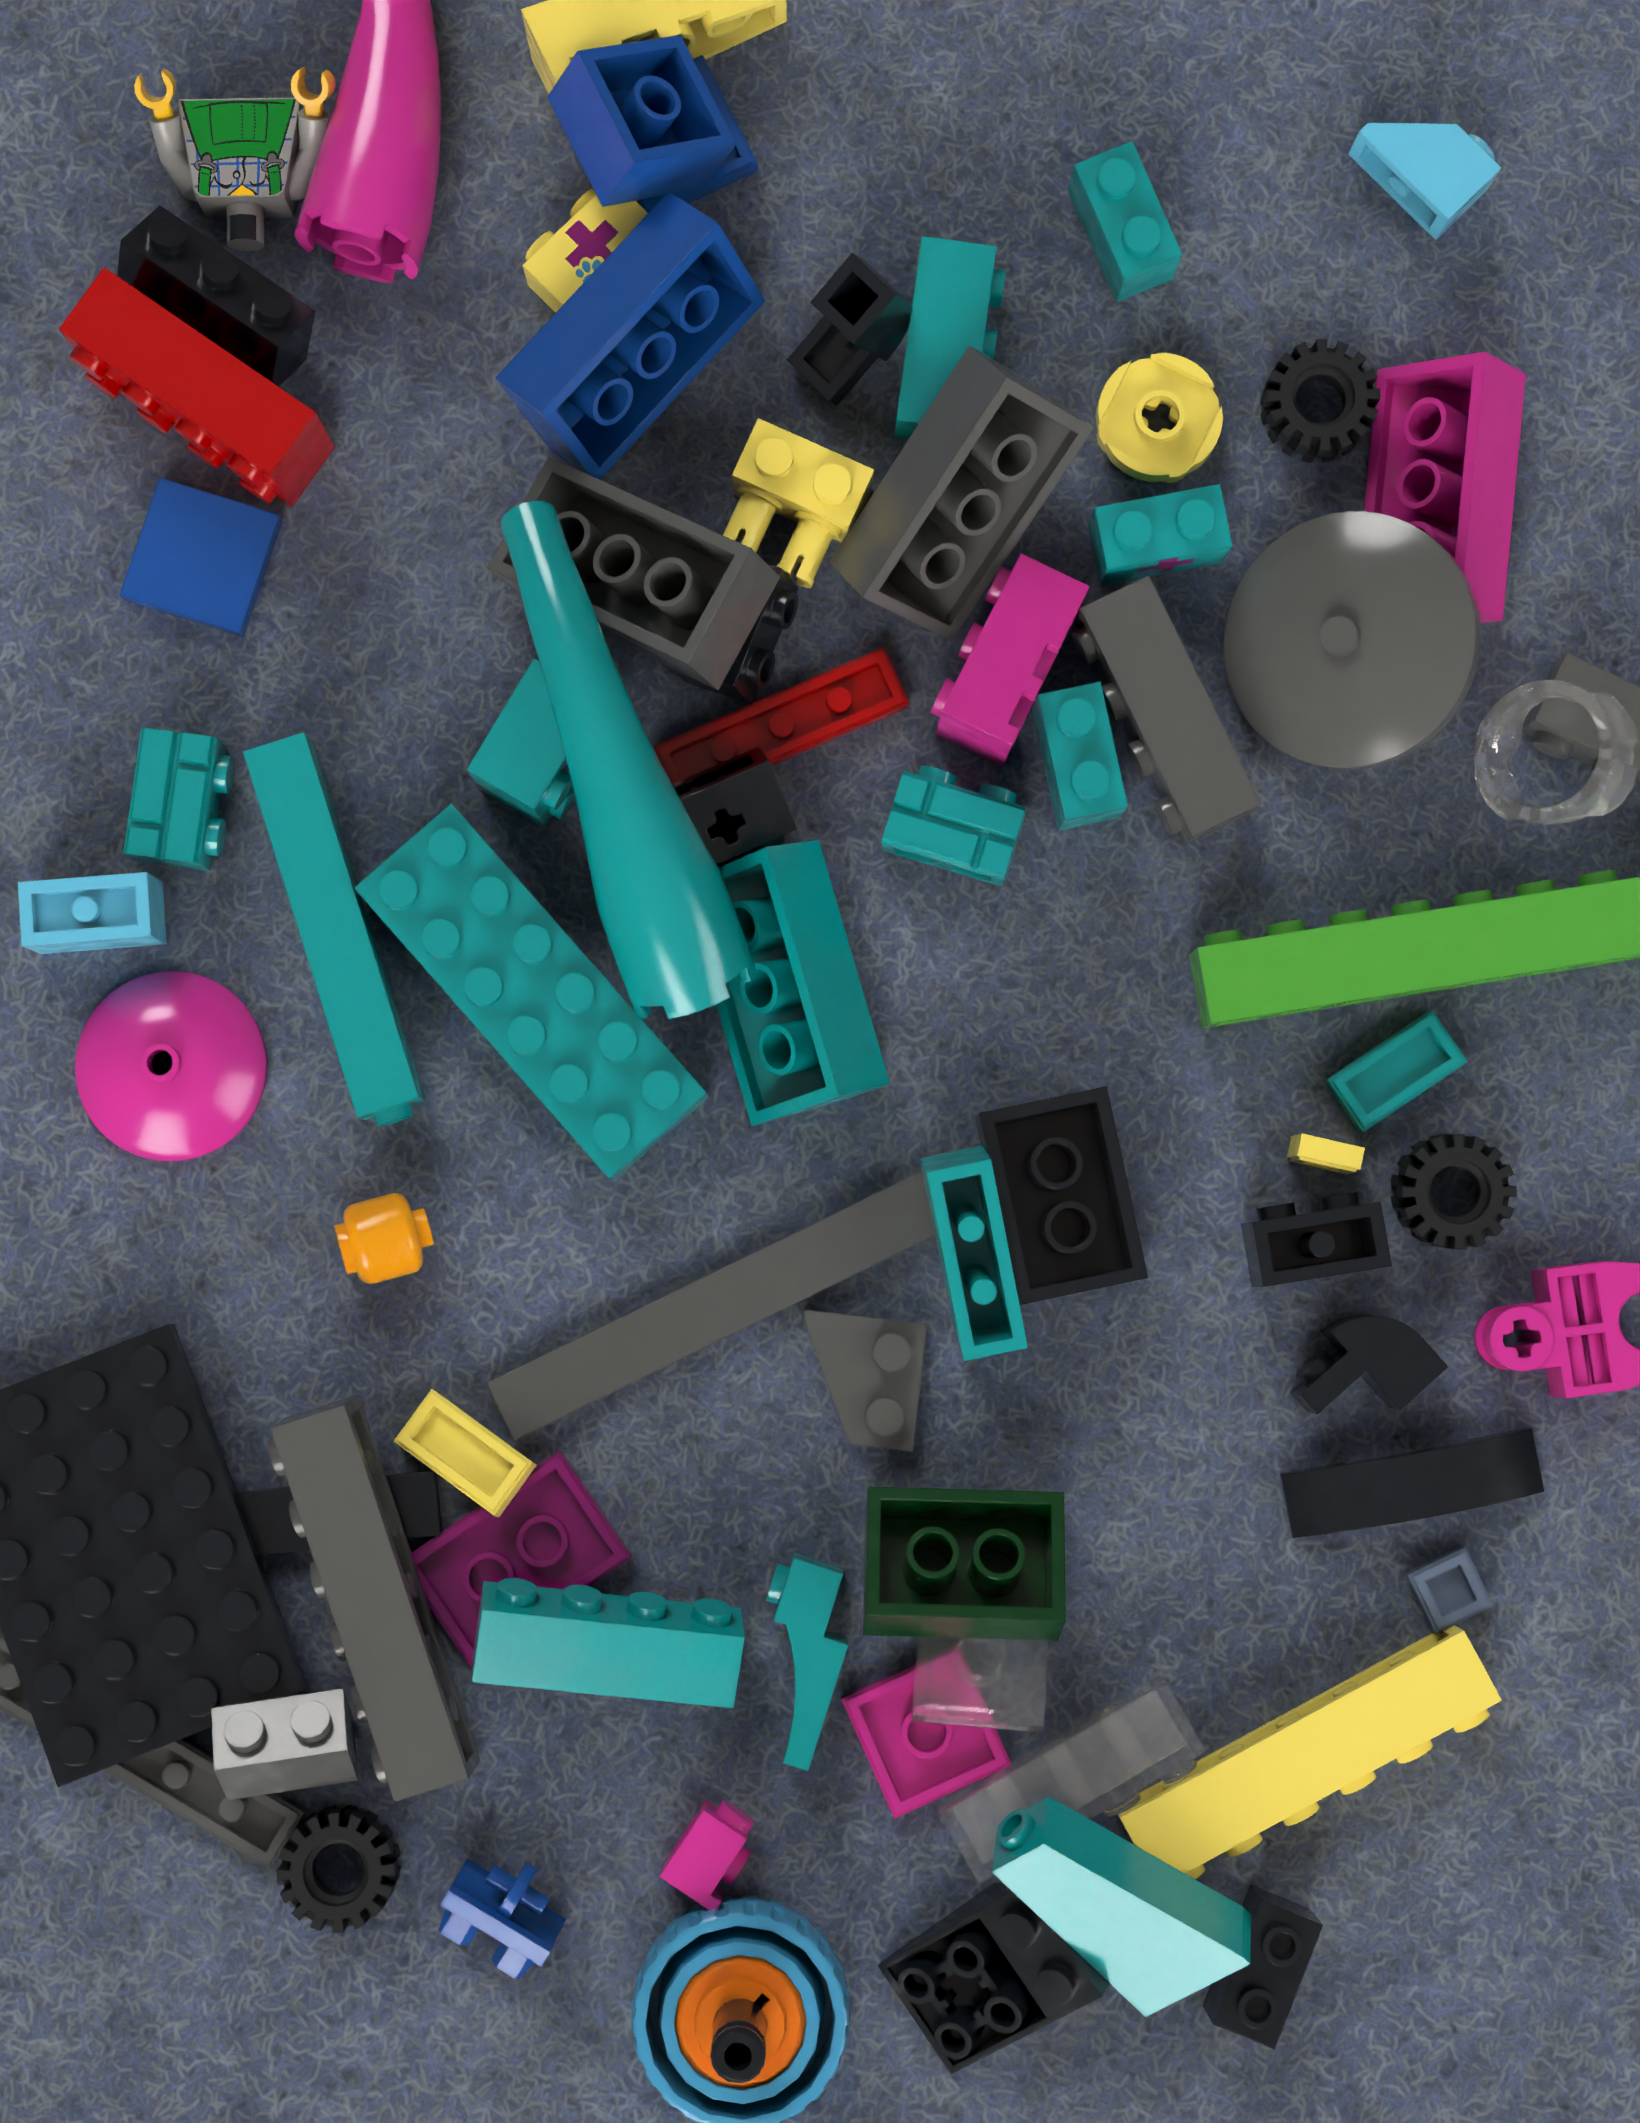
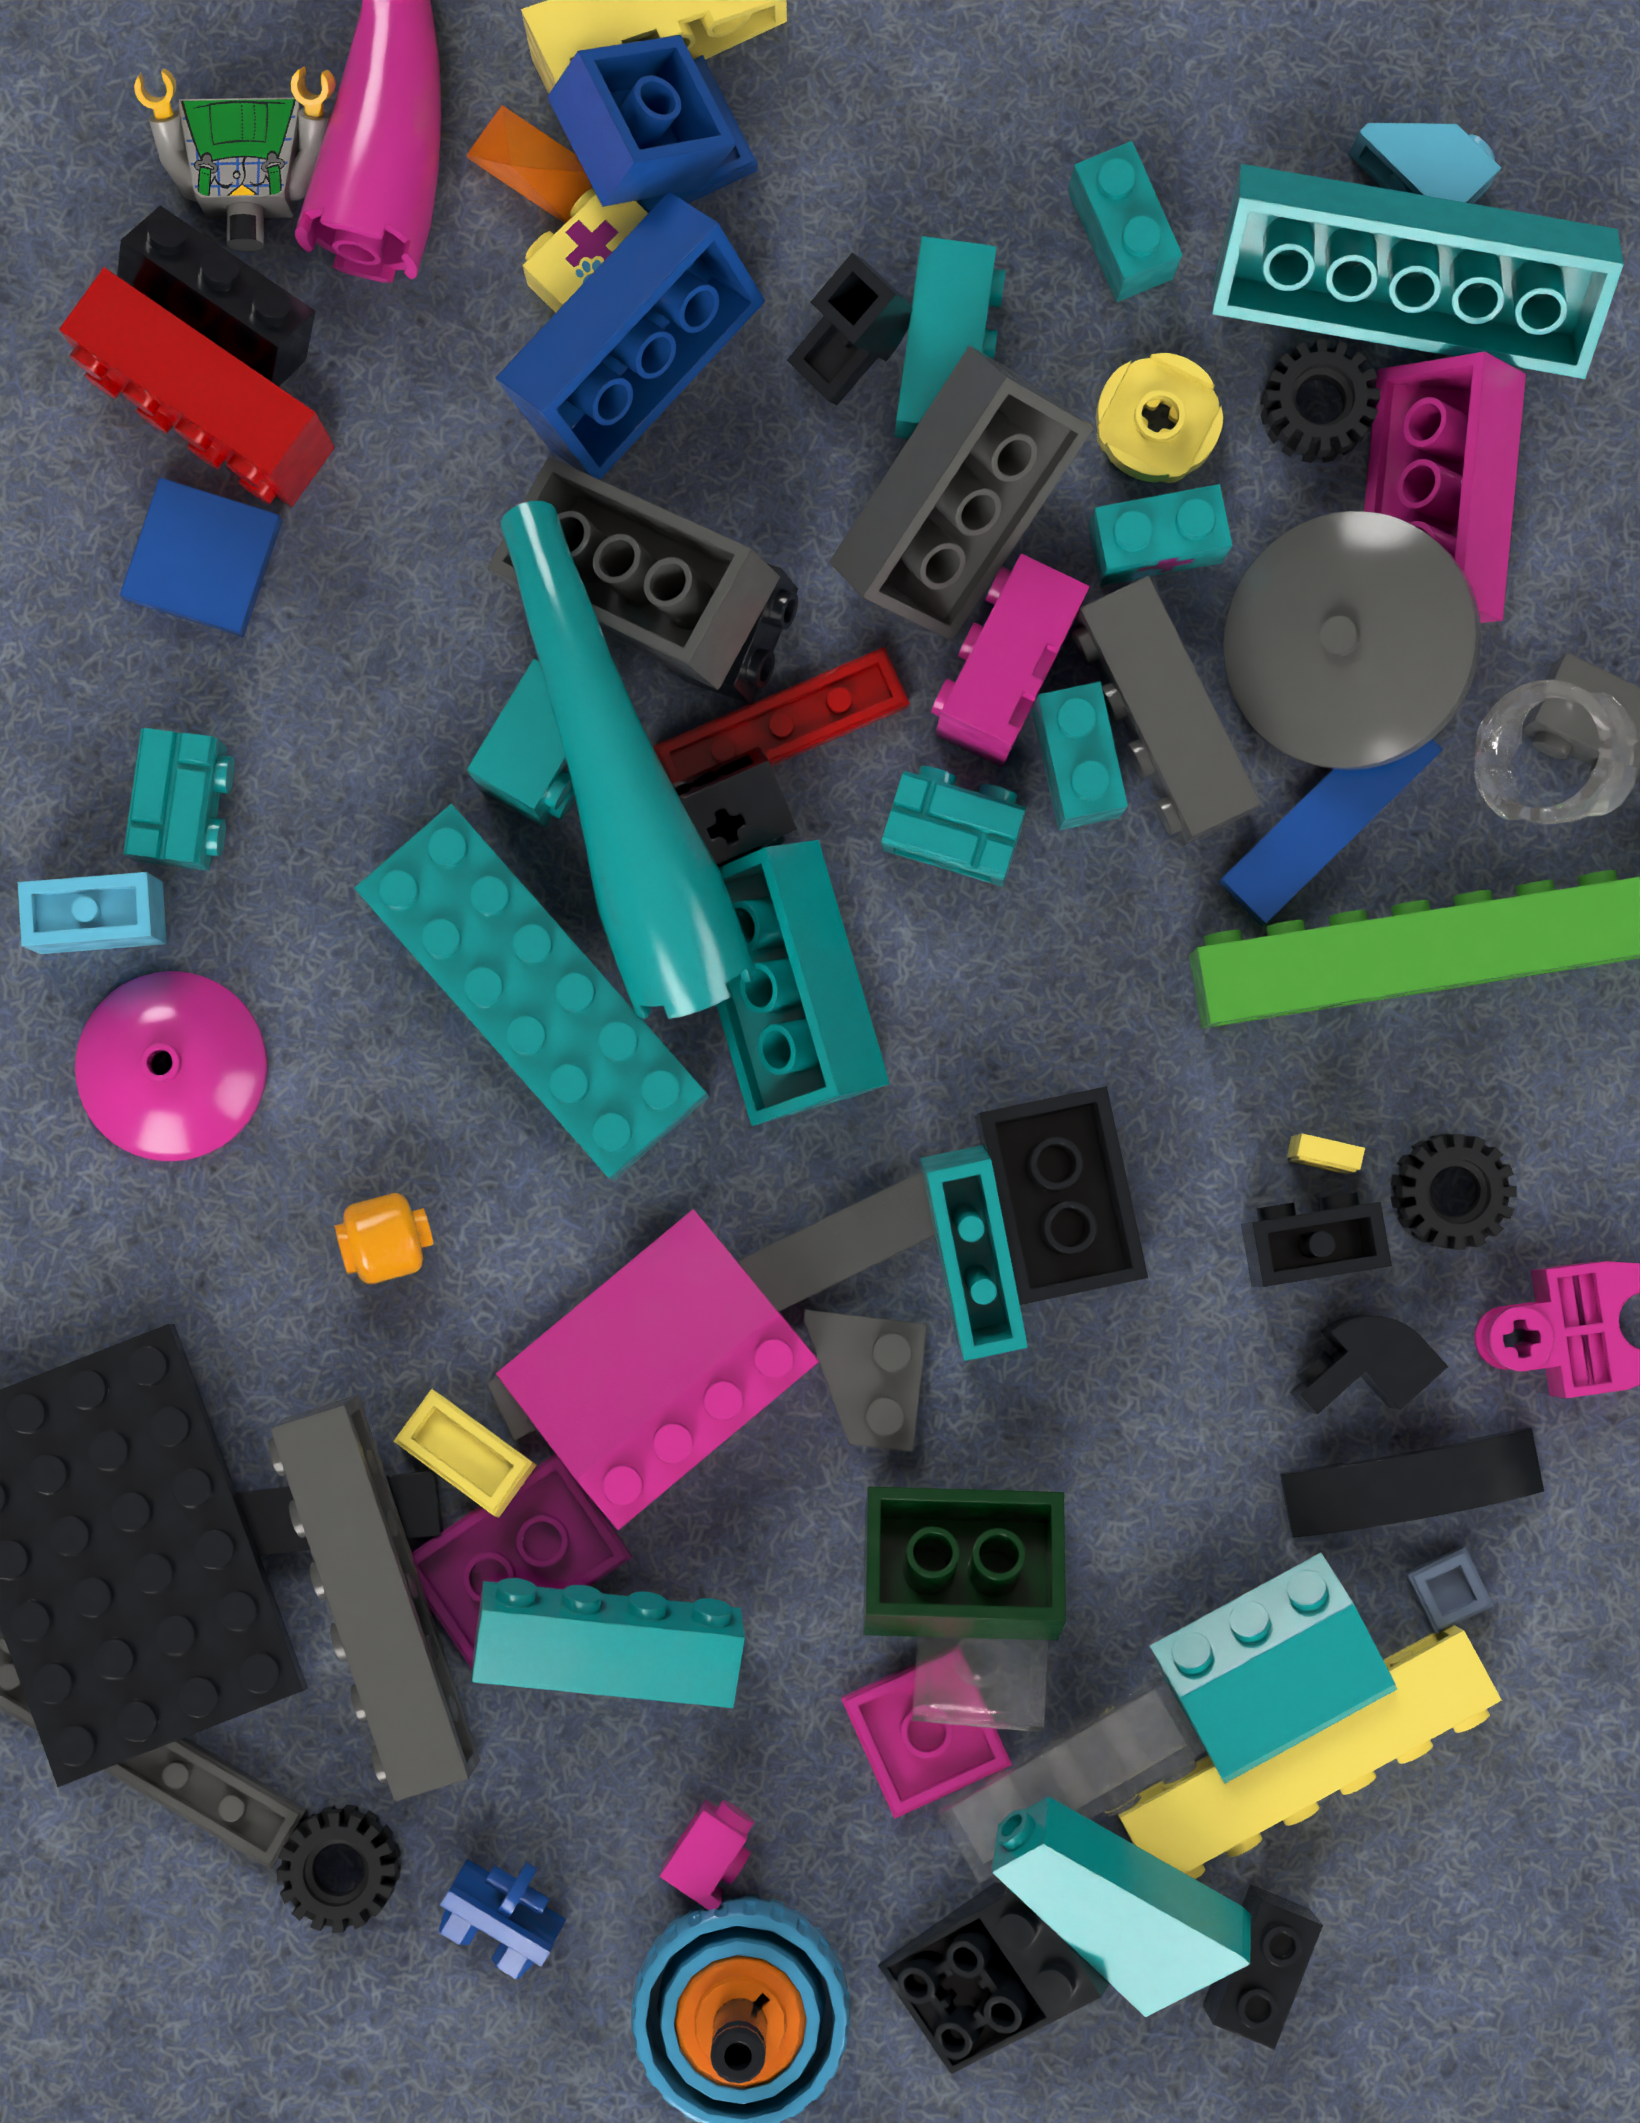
(284, 1744): brick -> none
(335, 929): teal brick -> none
(531, 163): none -> orange slope
(656, 1369): none -> dark pink slope
(802, 483): light yellow brick -> none
(804, 1604): teal slope -> none
(1273, 1667): none -> teal slope
(1317, 832): none -> blue tile
(1395, 1071): teal tile -> none
(1415, 271): none -> teal brick

